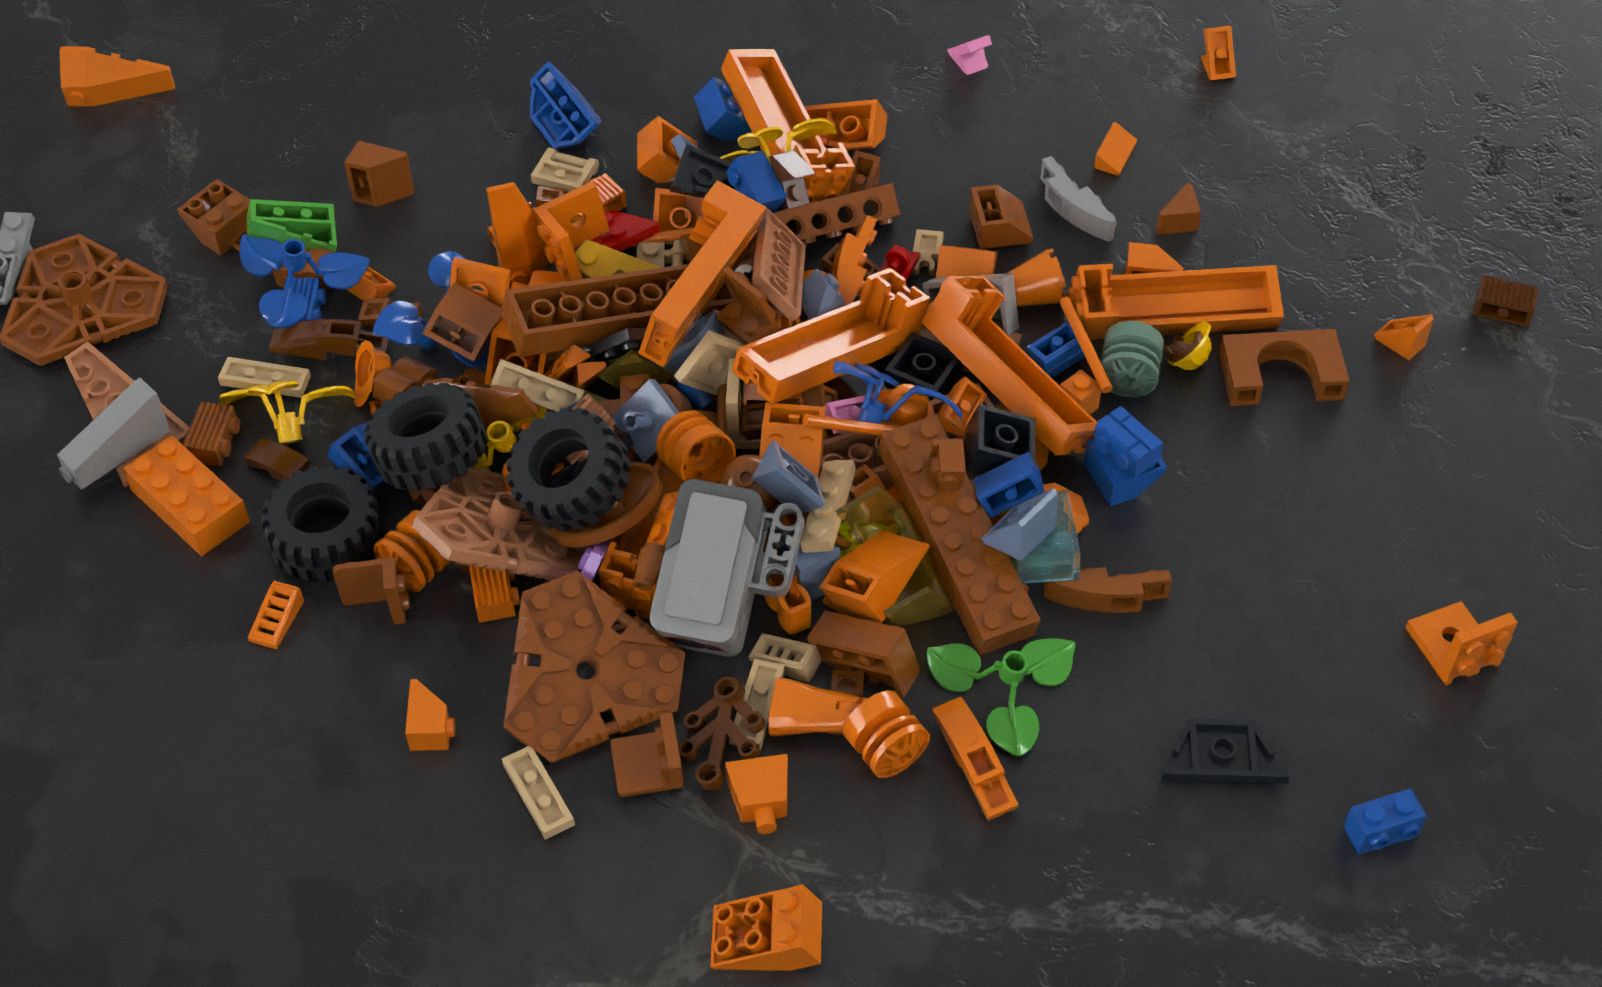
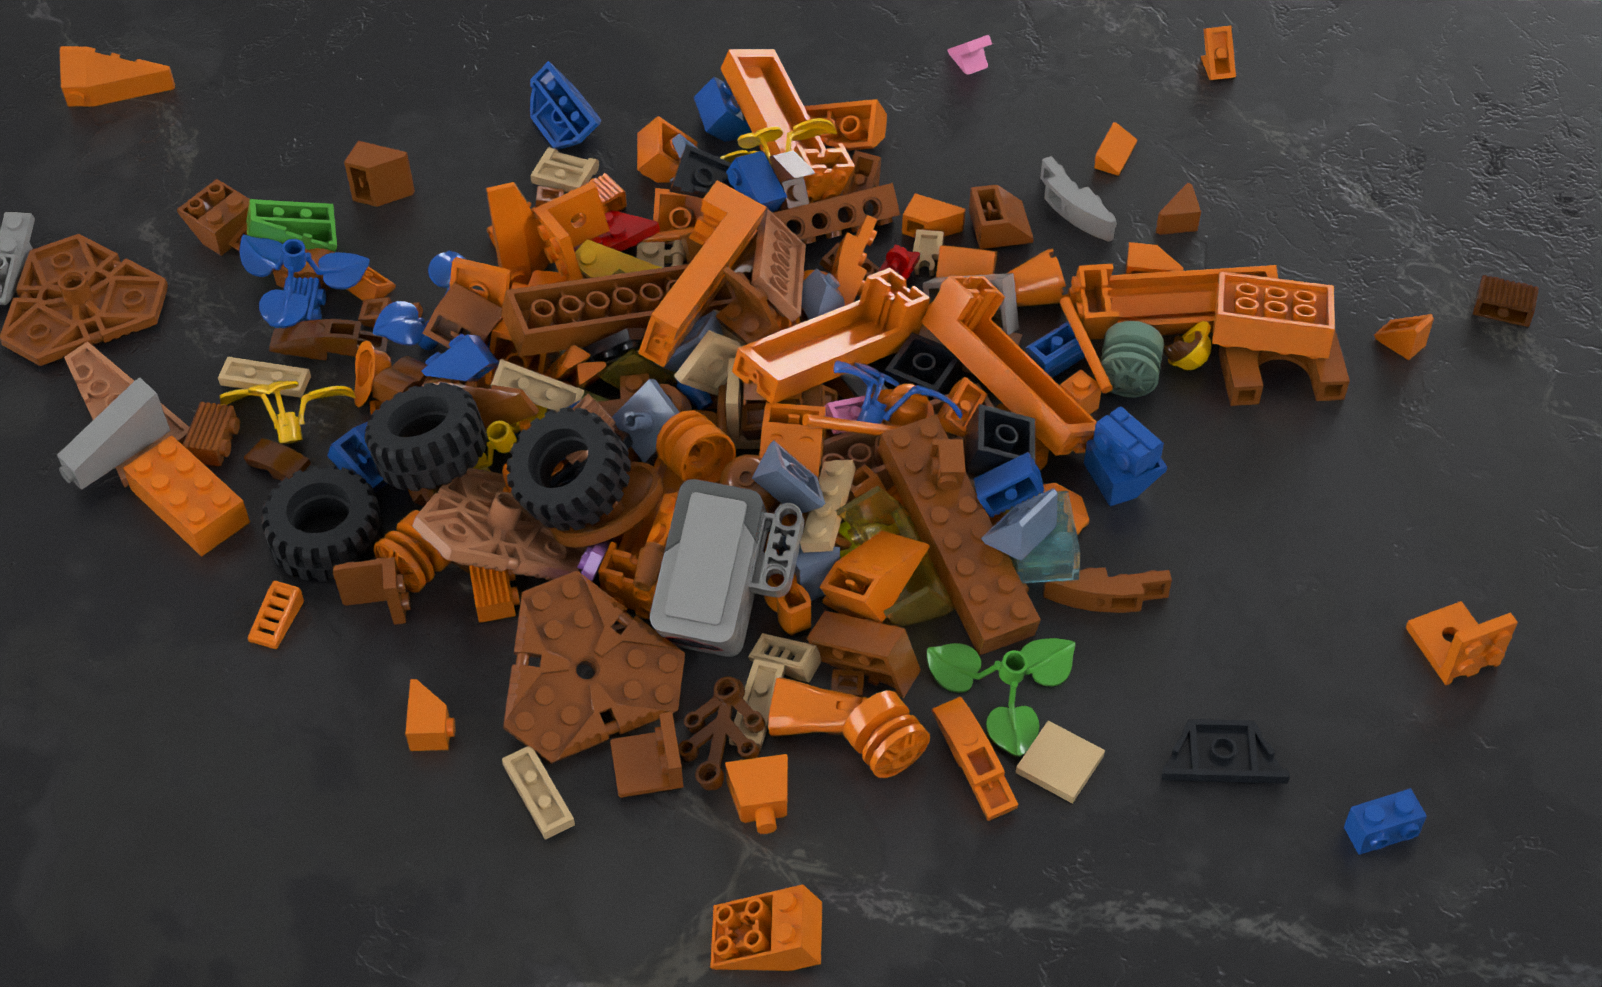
(465, 360): none -> blue slope
(932, 215): none -> orange slope
(1060, 761): none -> tan tile
(1274, 315): none -> orange slope

